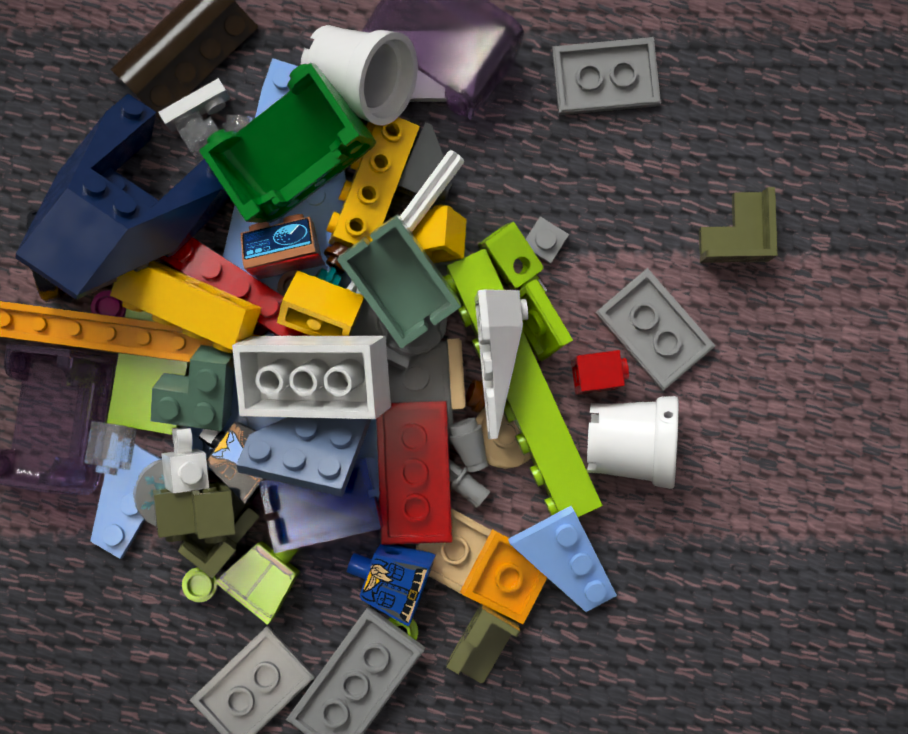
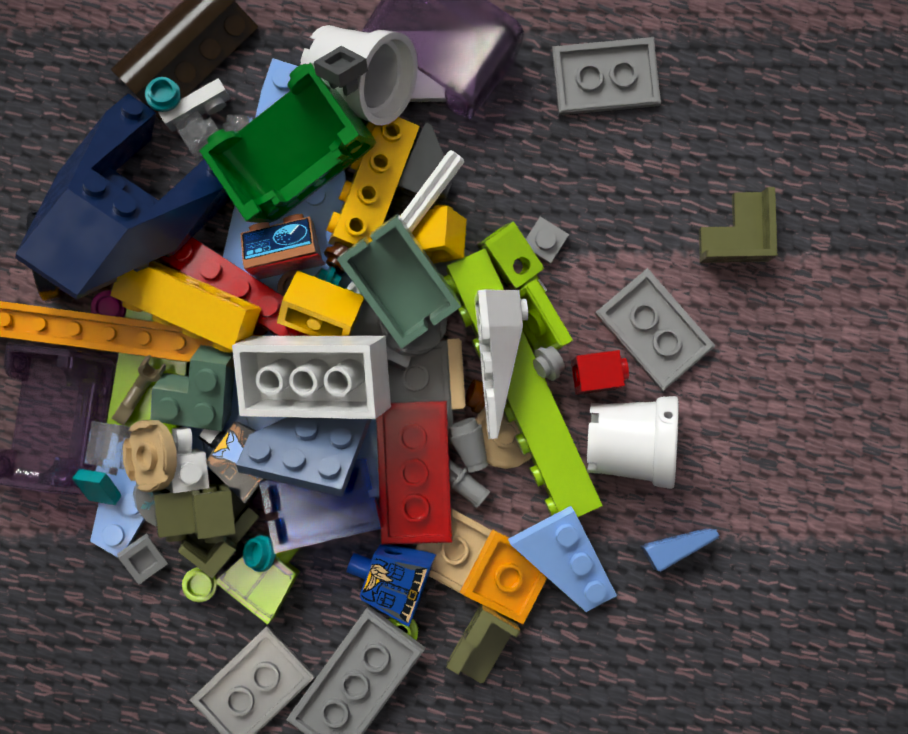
(97, 486): none -> teal tile
(142, 558): none -> light grey plate
(146, 377): none -> dark tan arm
(150, 455): none -> tan tile
(162, 94): none -> teal plate
(259, 553): none -> teal plate
(341, 69): none -> dark grey tile
(548, 363): none -> light grey plate
(673, 549): none -> medium blue slope

